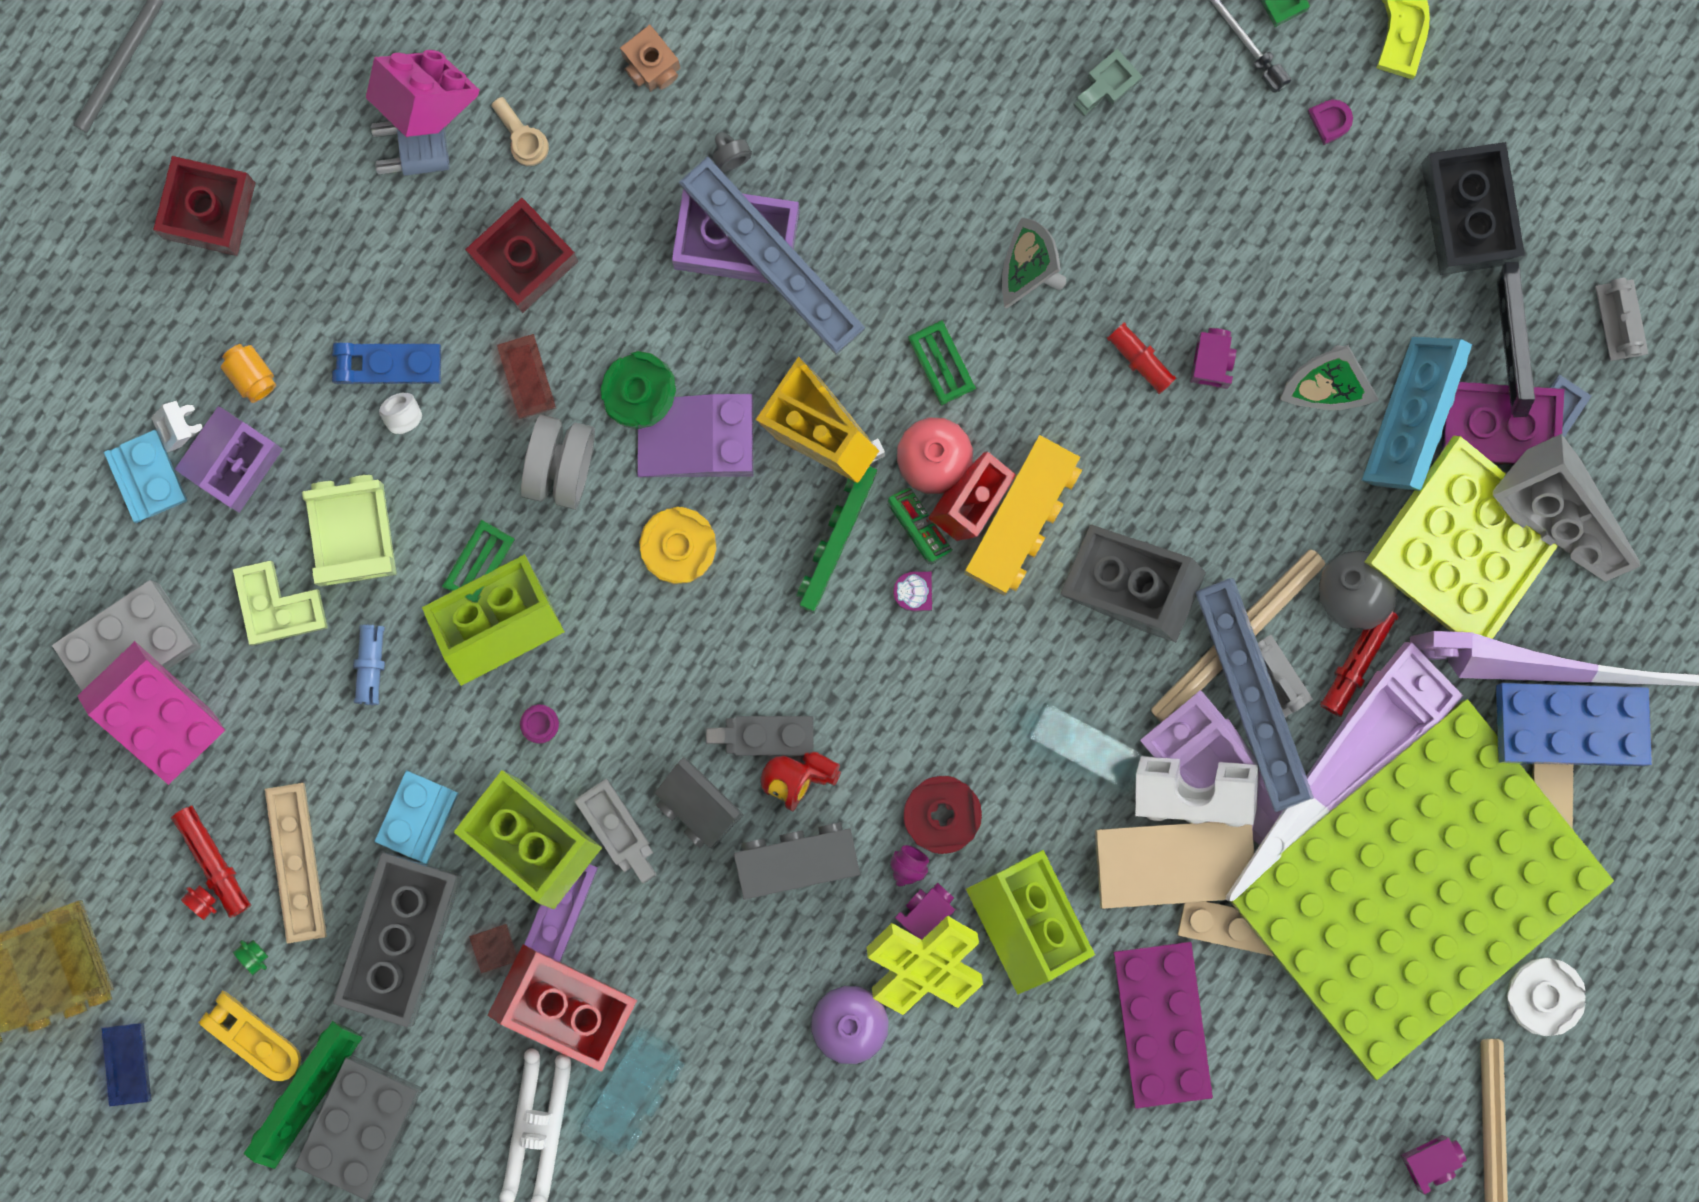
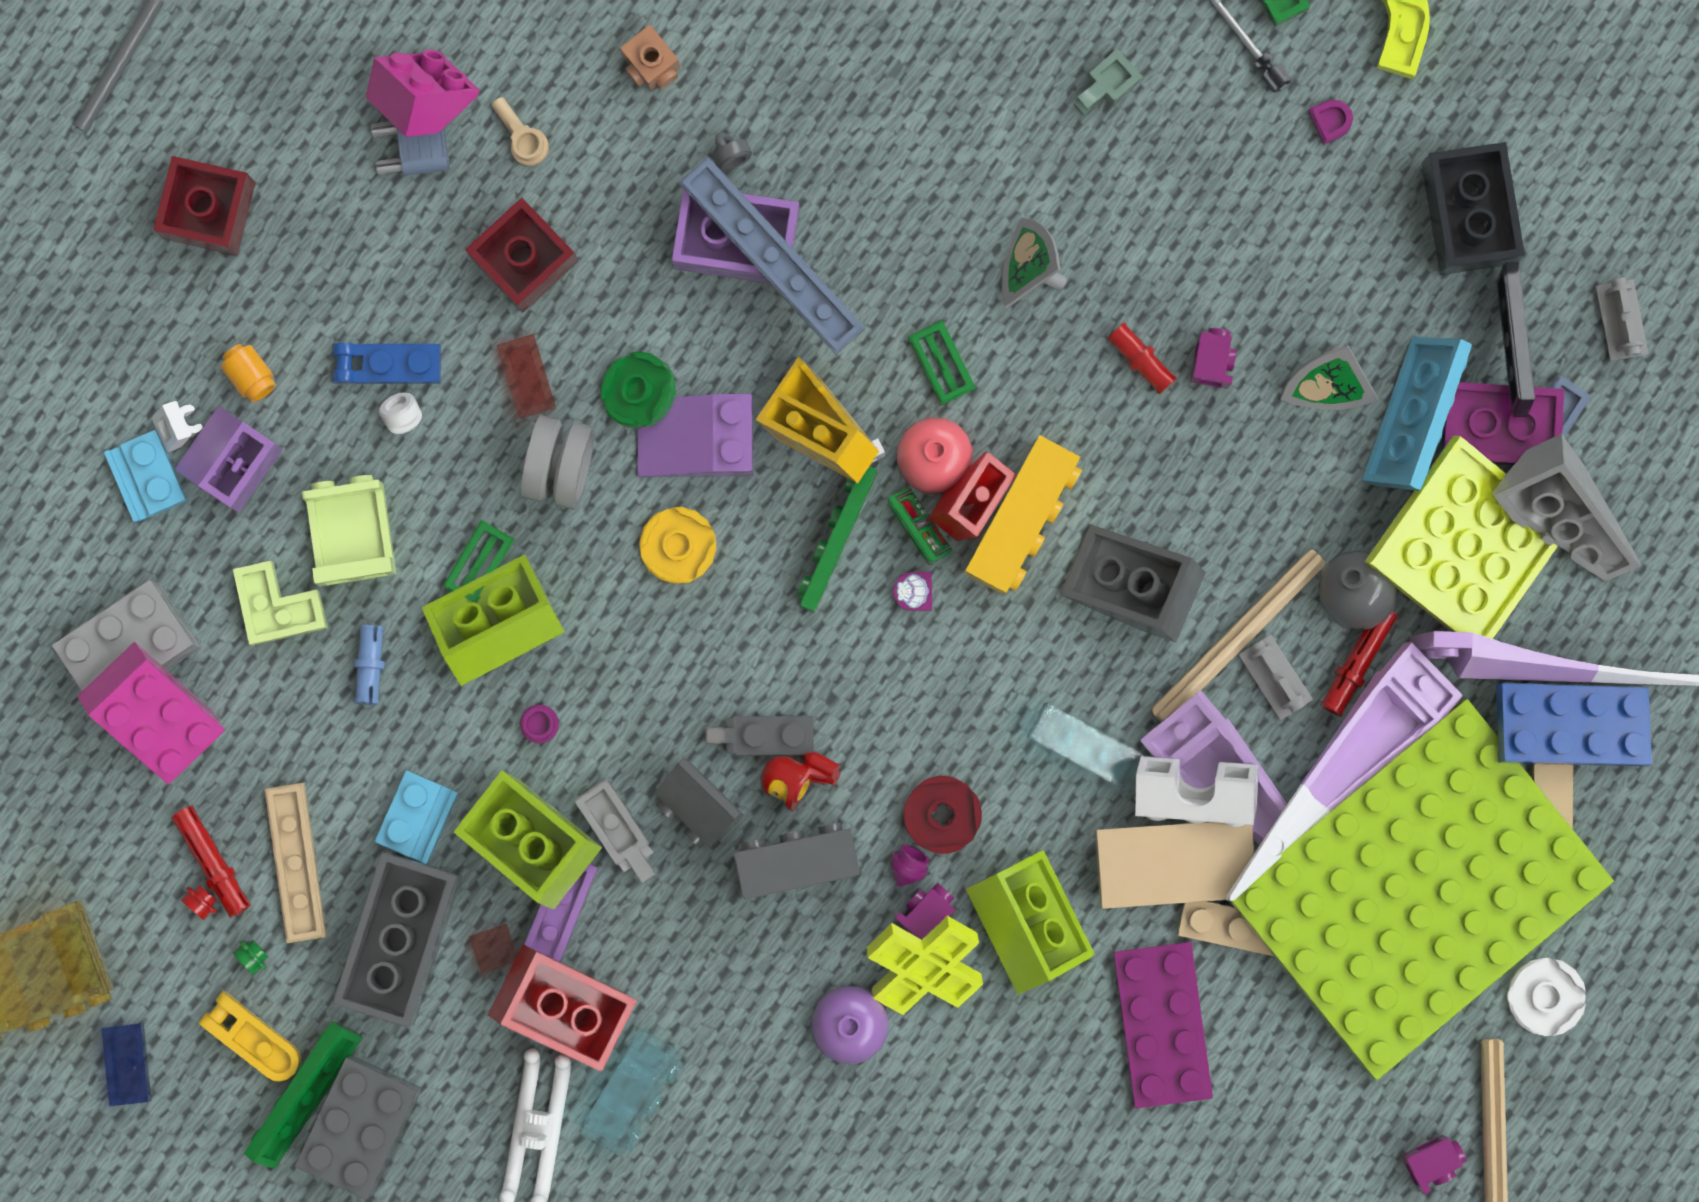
(1254, 695): sand blue tile -> none

